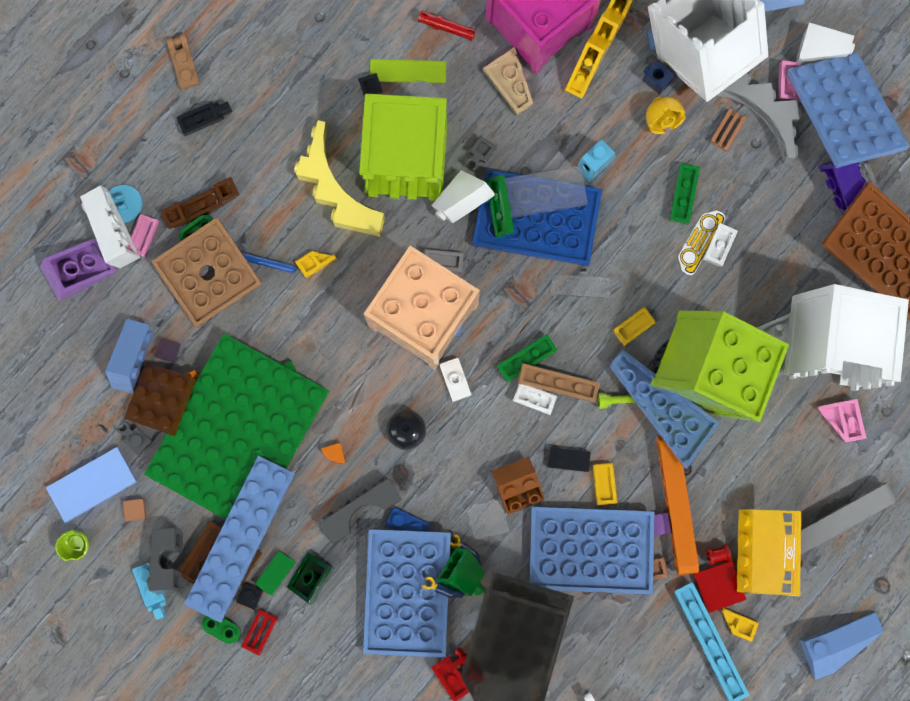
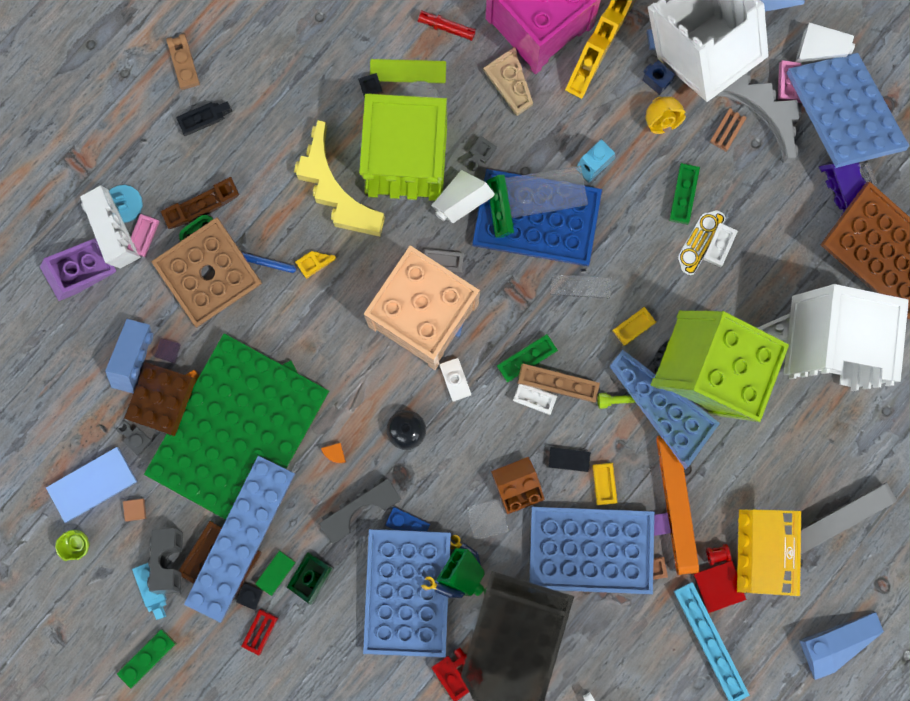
(146, 658): none -> green plate
(220, 629): green plate -> none
(740, 625): yellow tile -> none
(845, 419): bright pink wing -> none

